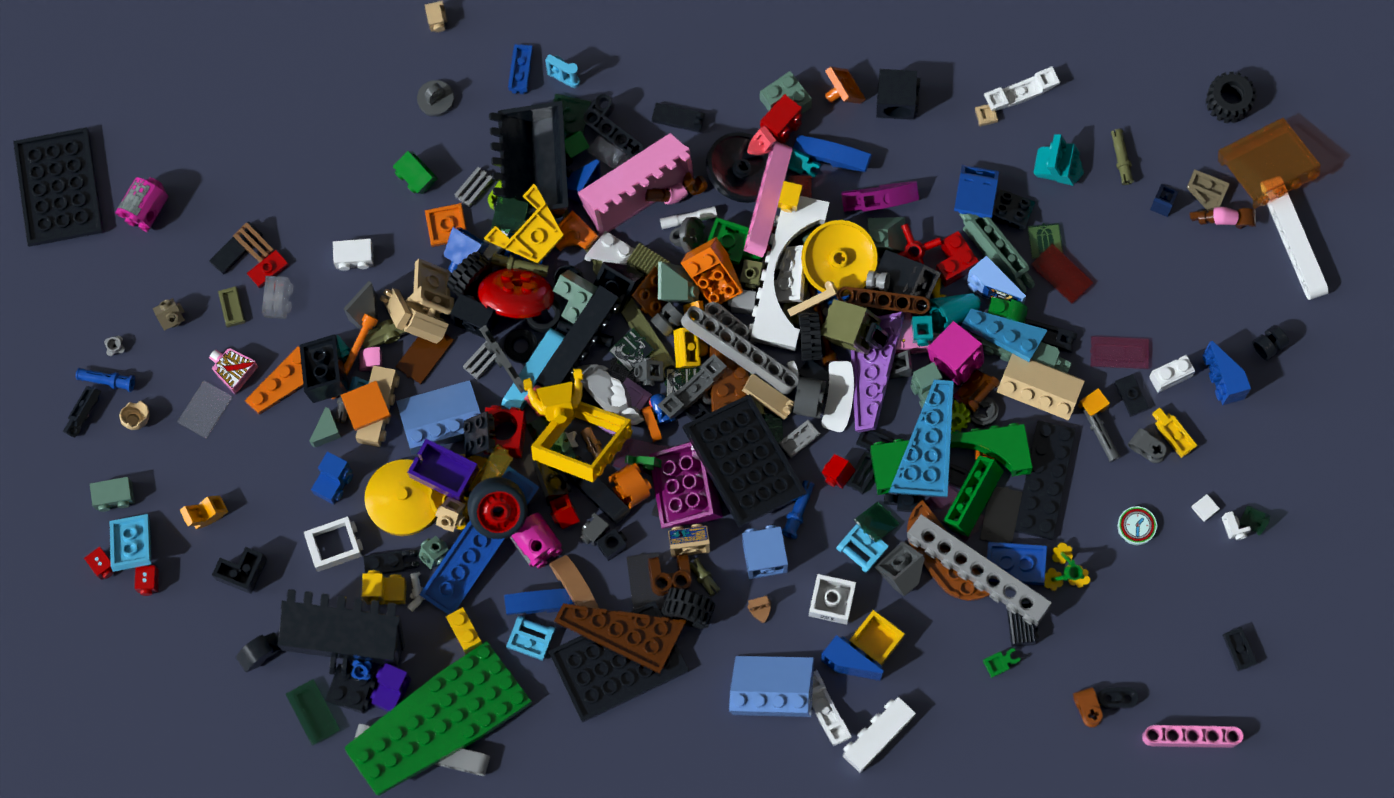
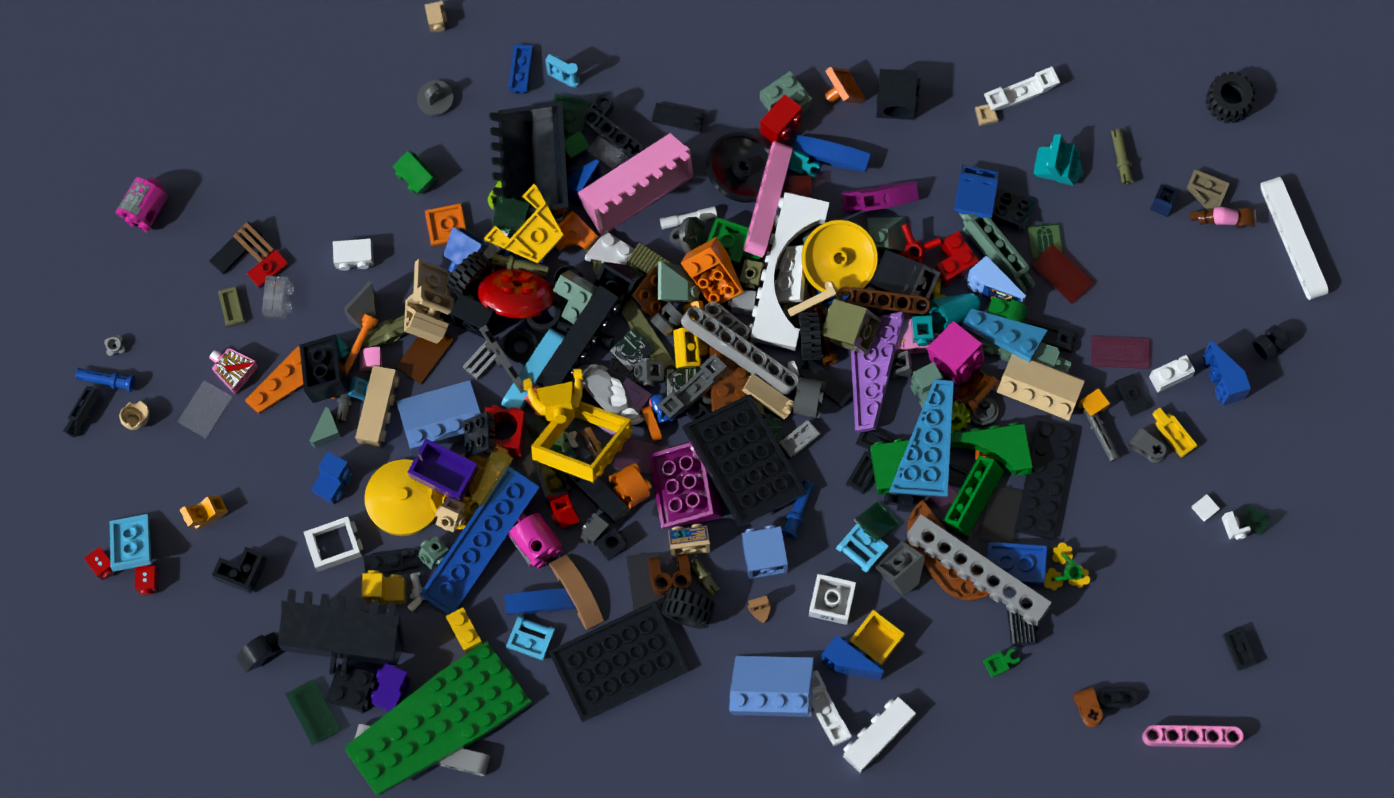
(58, 187): black plate -> none
(112, 494): sand green brick -> none
(169, 313): dark tan brick -> none
(357, 674): blue plate -> none
(365, 405): orange tile -> none
(396, 307): tan hinge -> none
(483, 174): light grey tile -> none
(497, 493): wheel -> none
(632, 635): reddish brown wing -> none
(647, 463): green plate -> none
(677, 192): reddish brown piece -> none
(761, 142): coral tile -> none
(789, 196): yellow brick -> none
(838, 471): red brick -> none
(839, 396): white sticker -> none
(877, 337): black slope -> none
(878, 280): light grey wheel -> none
(1137, 525): tile -> none
(1270, 162): clear orange panel -> none

